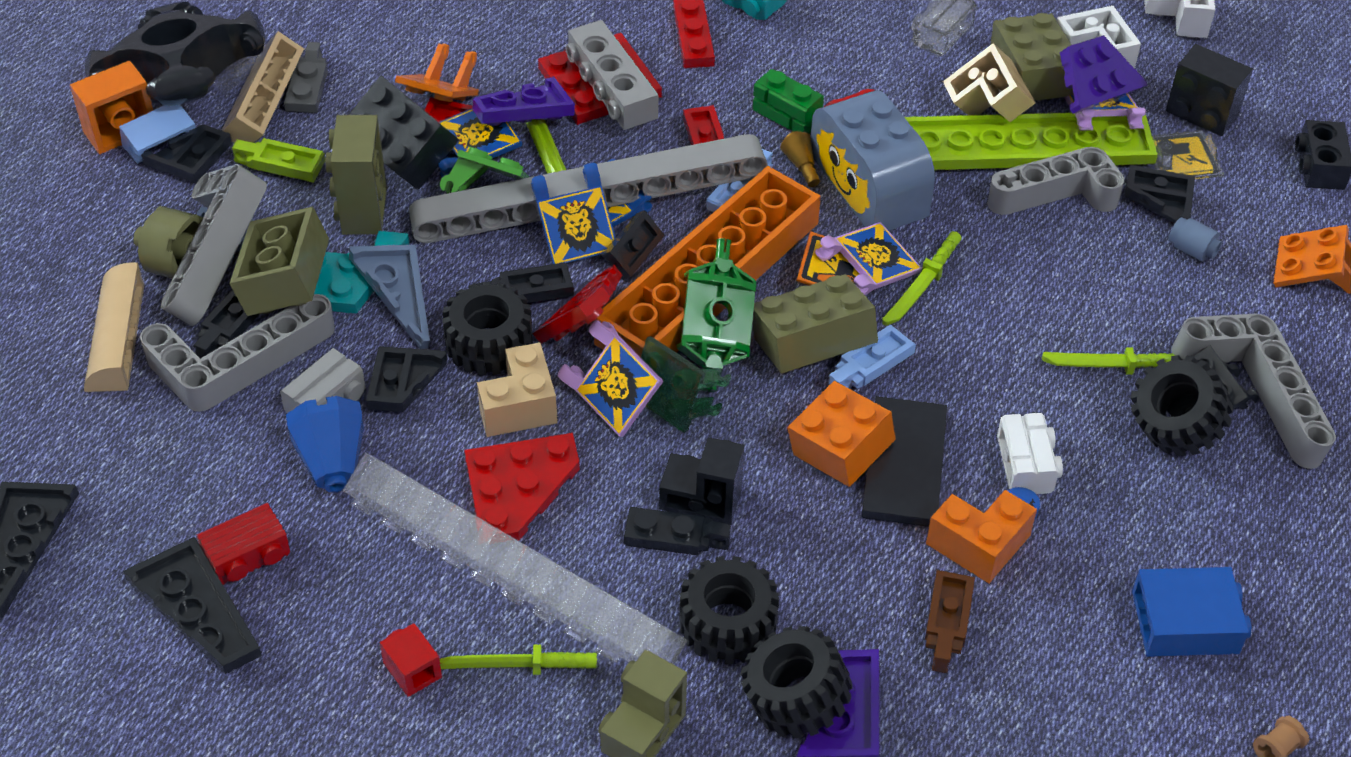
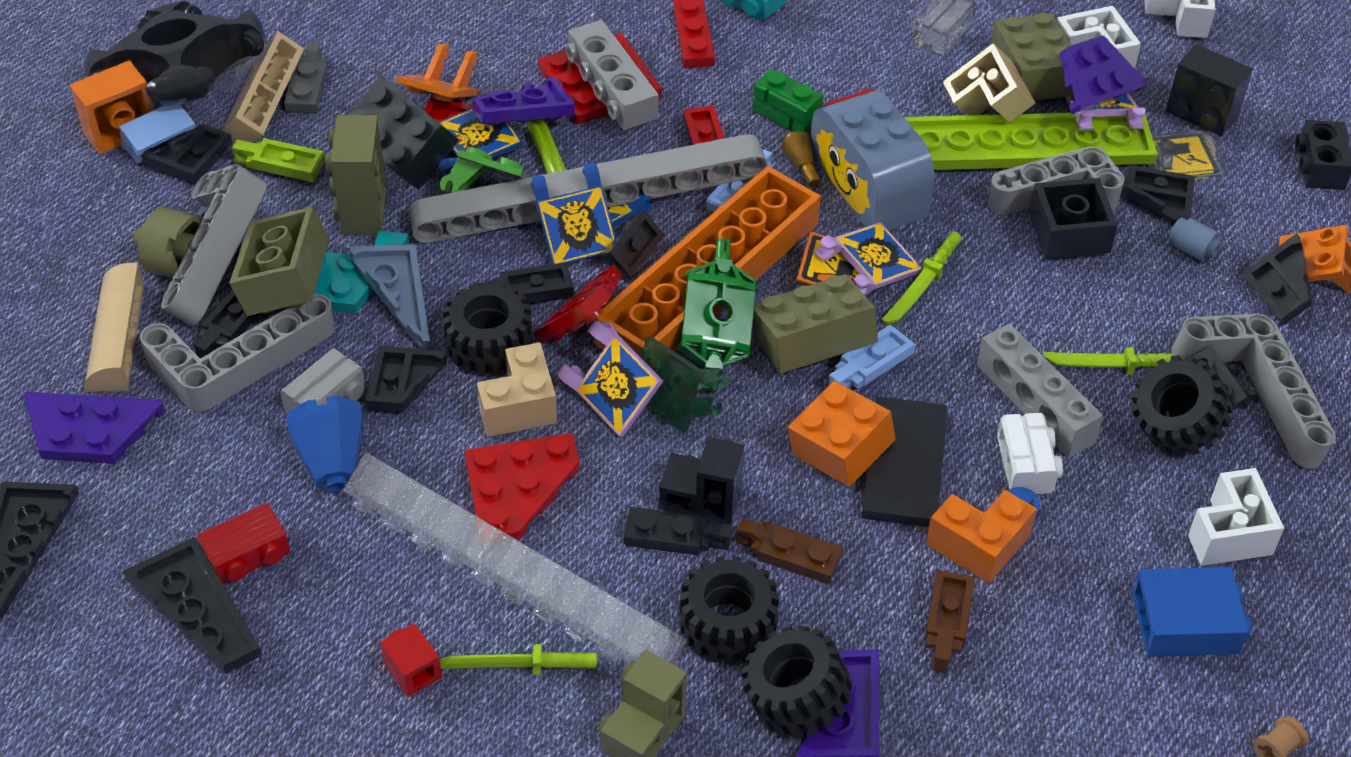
(87, 426): none -> dark purple wing
(790, 549): none -> reddish brown hinge
(1039, 388): none -> light grey brick
(1072, 218): none -> black brick
(1239, 522): none -> white brick
(1282, 280): none -> black wing

